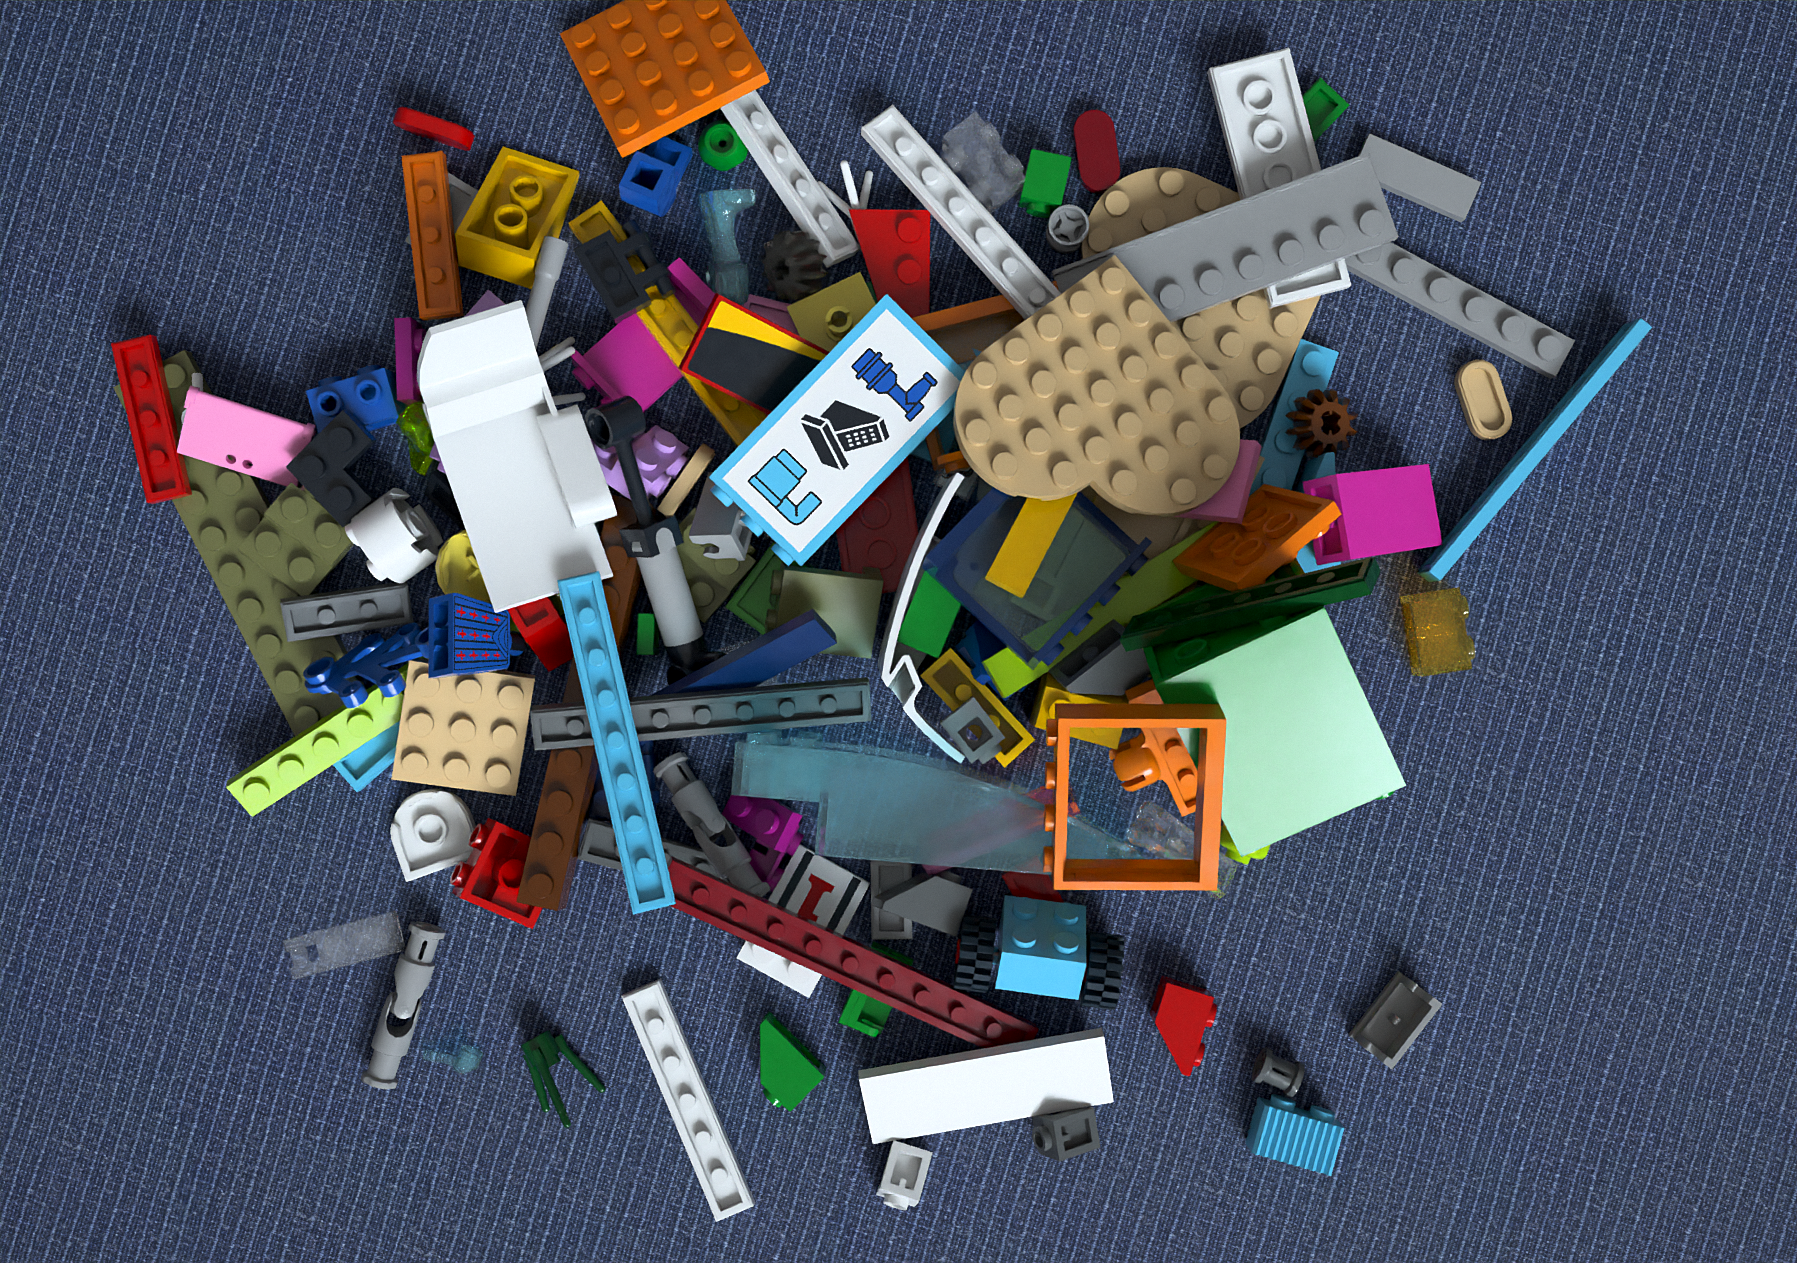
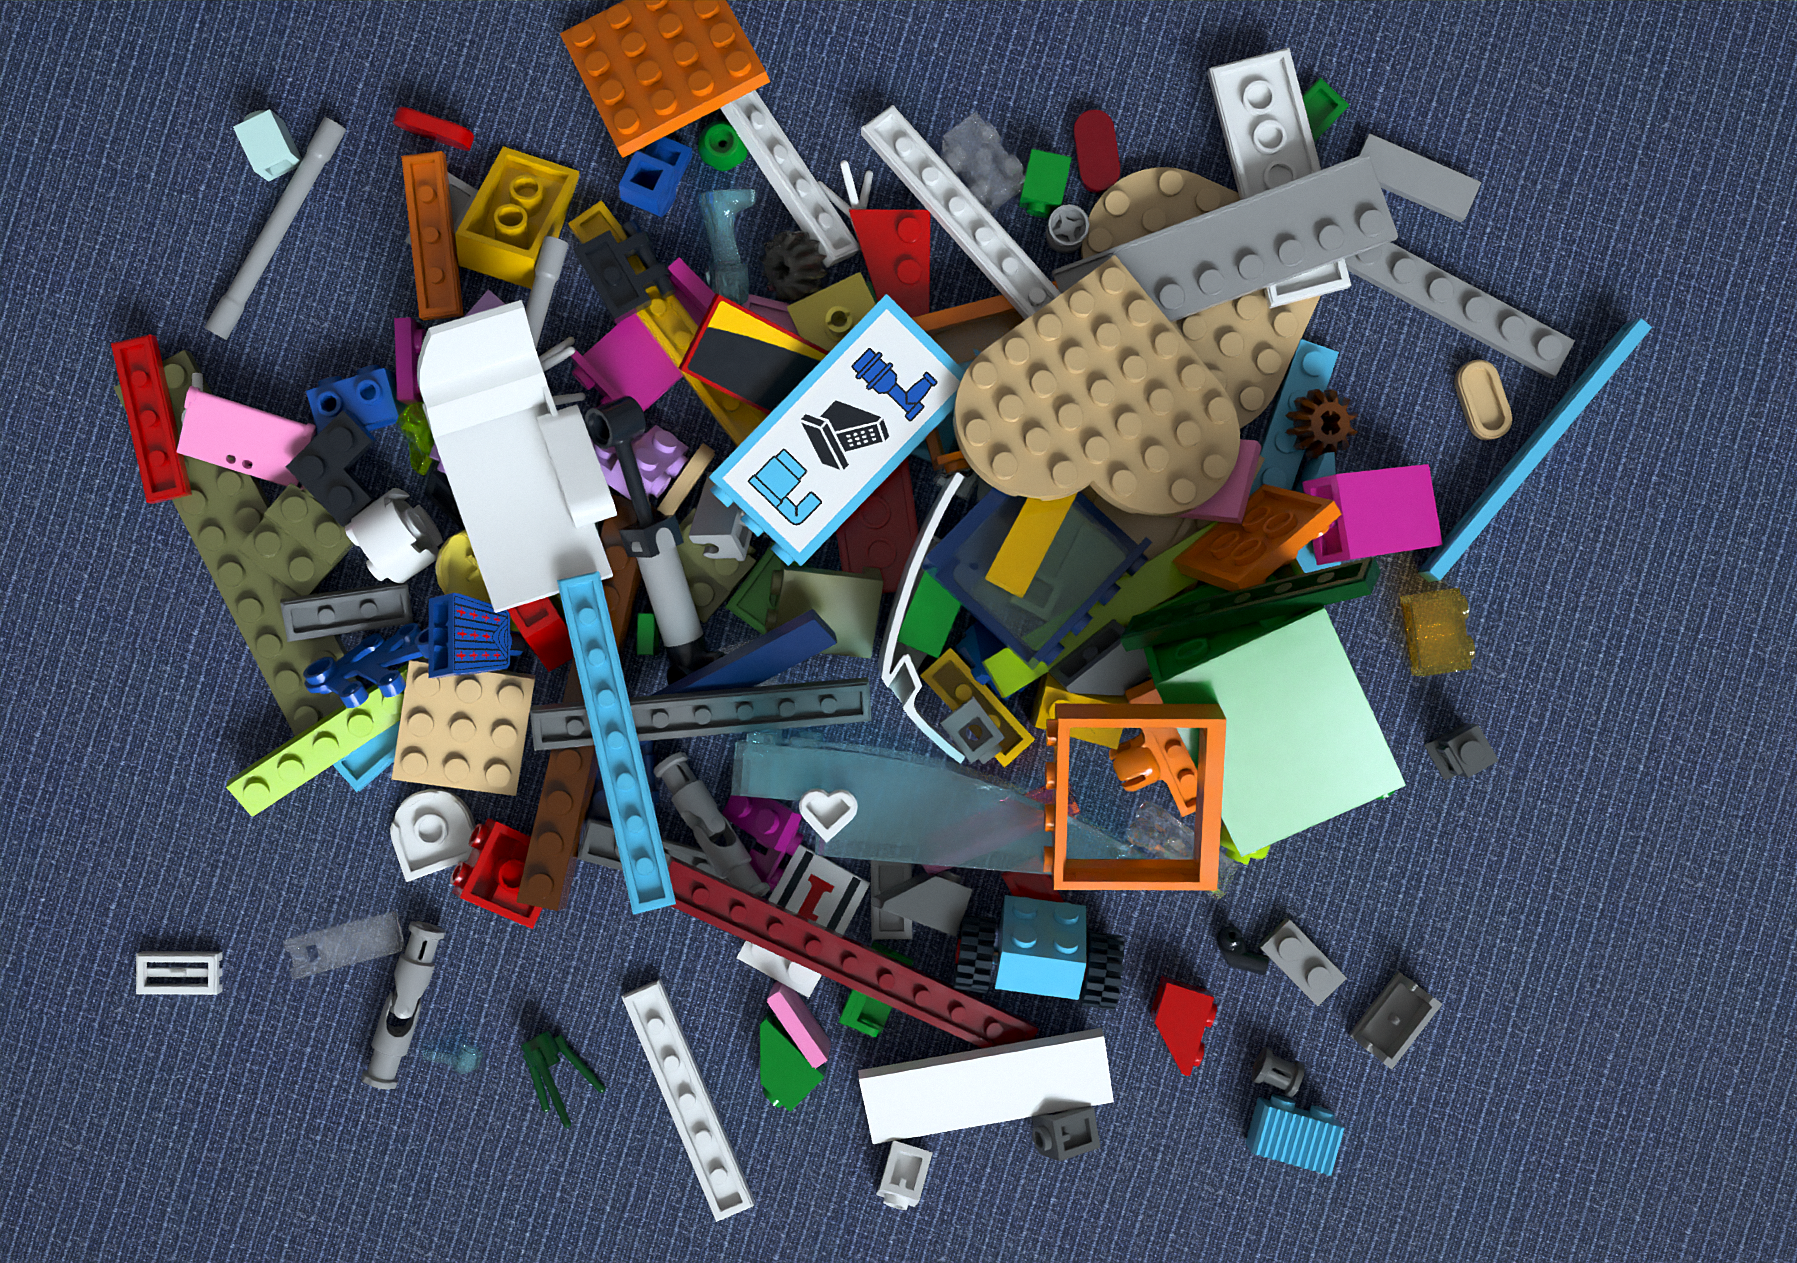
(213, 972): none -> white tile
(268, 144): none -> light aqua brick
(317, 155): none -> light grey piece
(799, 1023): none -> bright pink tile
(827, 810): none -> white tile
(1237, 954): none -> black arm
(1302, 961): none -> light grey plate
(1461, 751): none -> dark grey window

